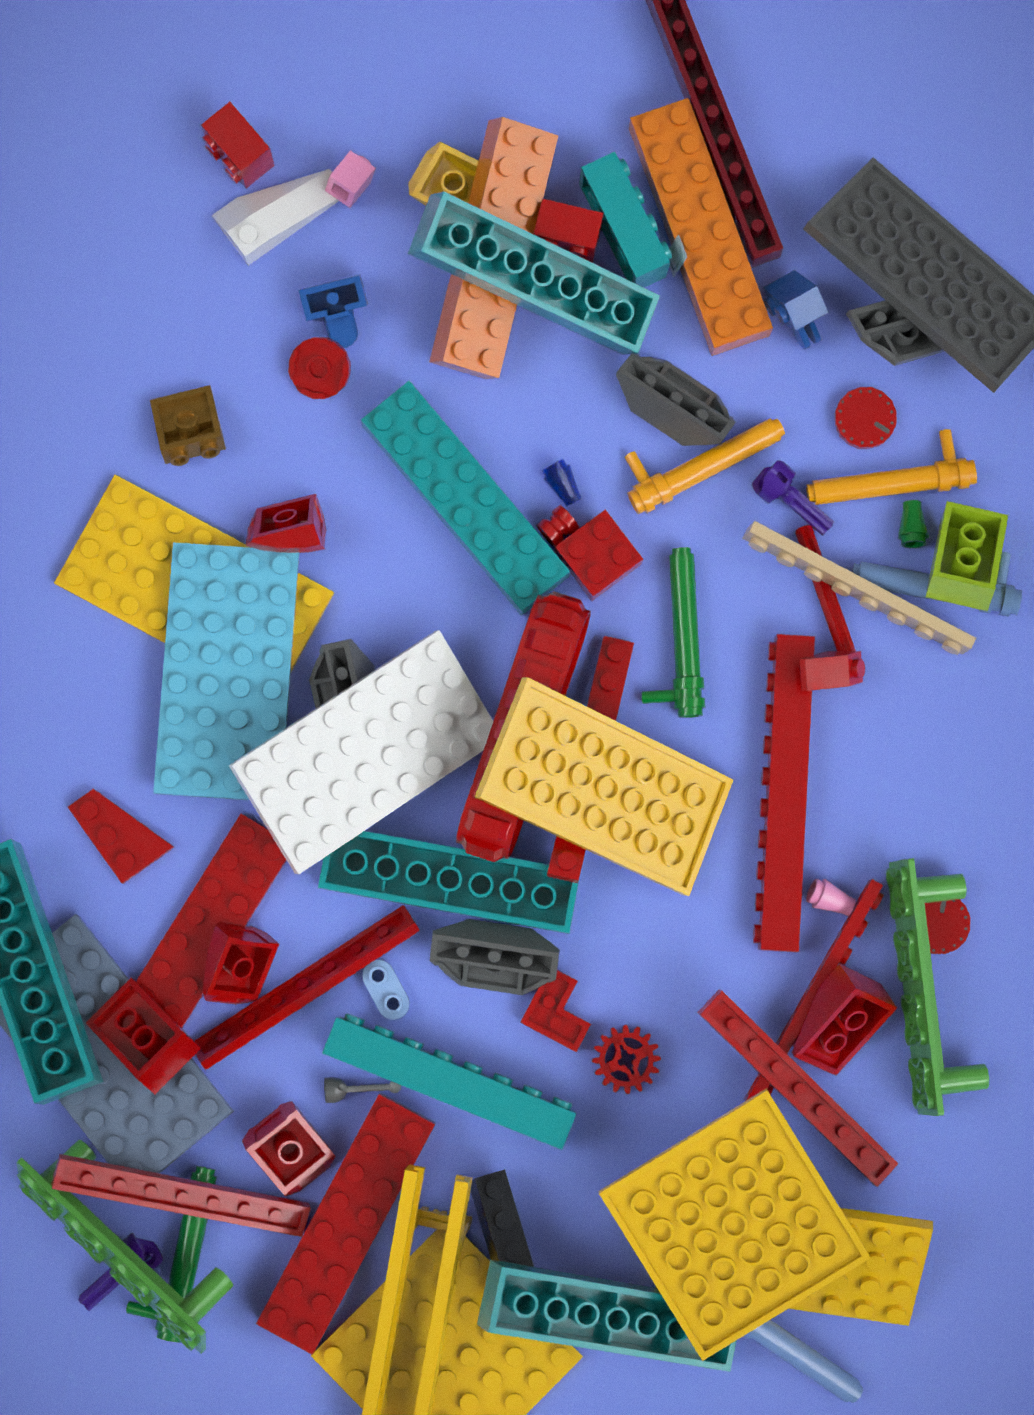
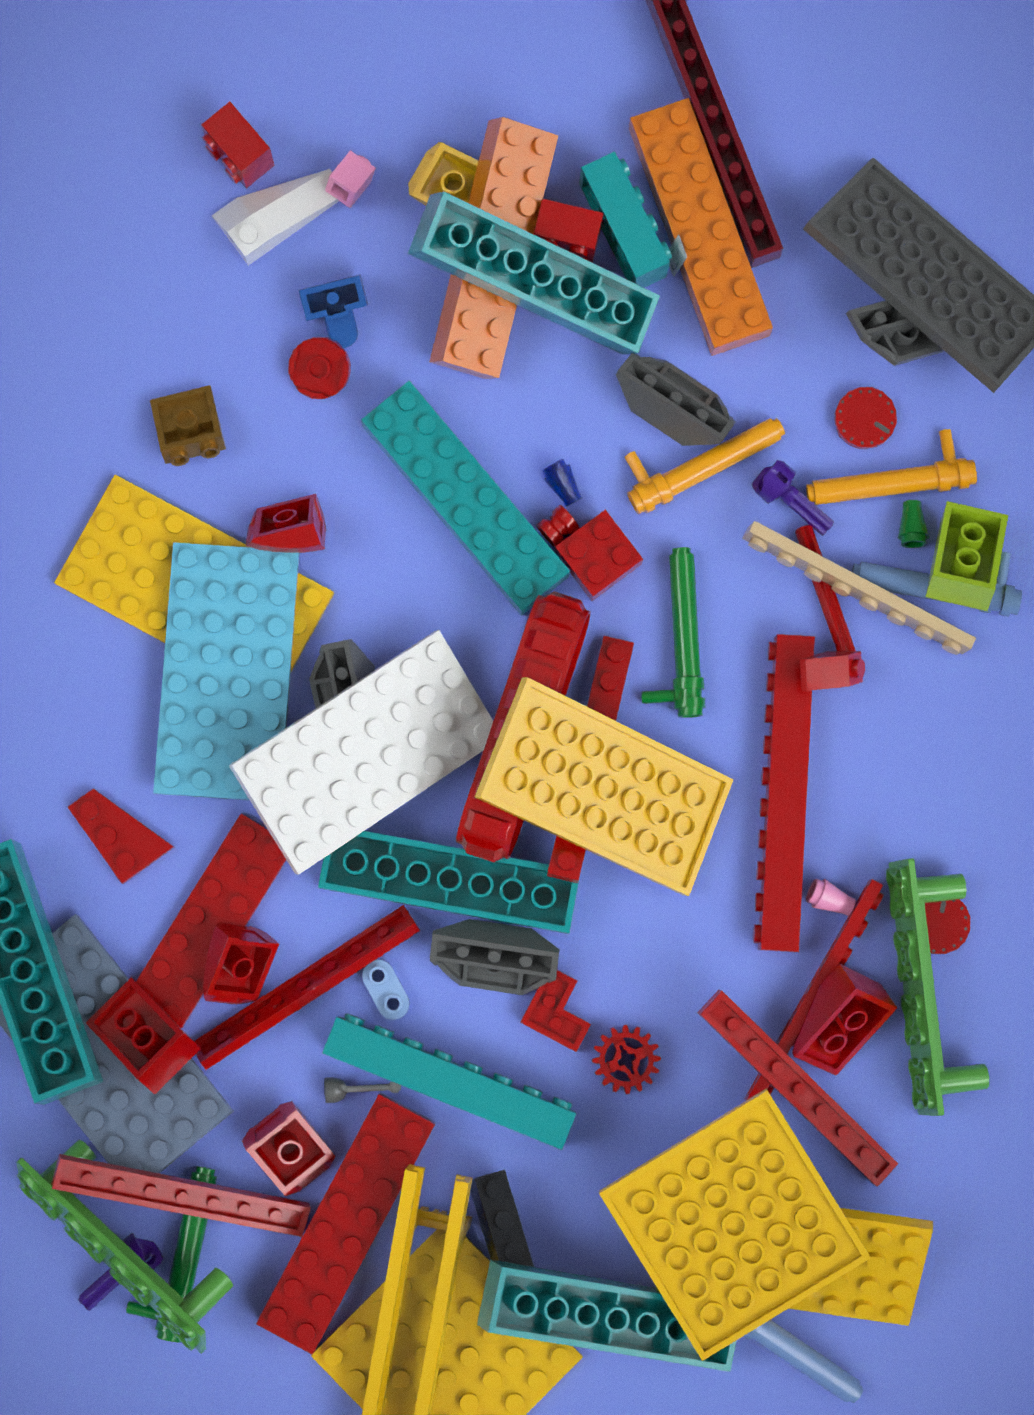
(797, 305): blue brick -> none

